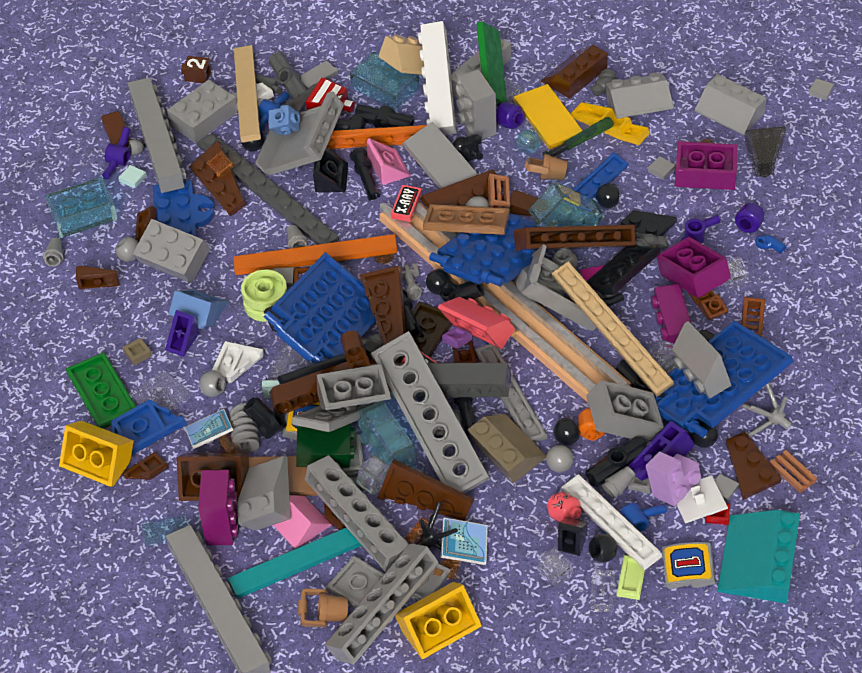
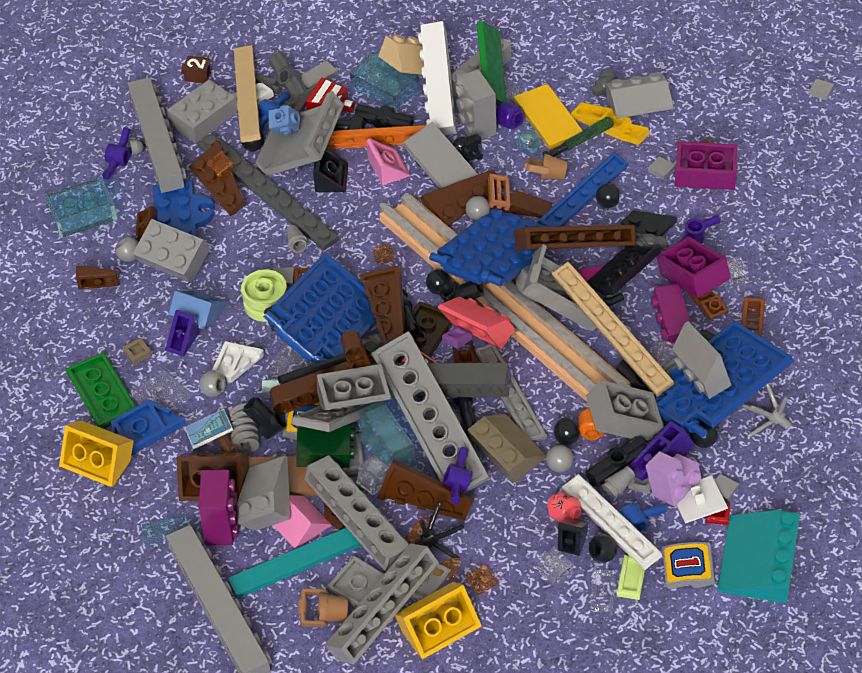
(53, 254): light grey cone -> none
(113, 125): reddish brown slope -> none
(132, 176): light aqua tile -> none
(146, 468): reddish brown tile -> none
(310, 254): orange tile -> none
(363, 168): black pin -> none
(406, 203): tile -> none
(413, 290): light grey hinge -> none
(457, 476): none -> dark purple piece
(466, 219): medium nougat tile -> none
(467, 544): piece -> none
(481, 580): none -> clear orange tile
(565, 207): clear light blue brick -> none
(565, 255): light grey piece -> none
(577, 71): reddish brown slope -> none
(731, 104): light grey slope -> none
(749, 217): dark purple head -> none
(750, 466): reddish brown wing -> none
(764, 149): clear smoke slope -> none
(770, 242): blue arm -> none
(799, 475): nougat tile -> none

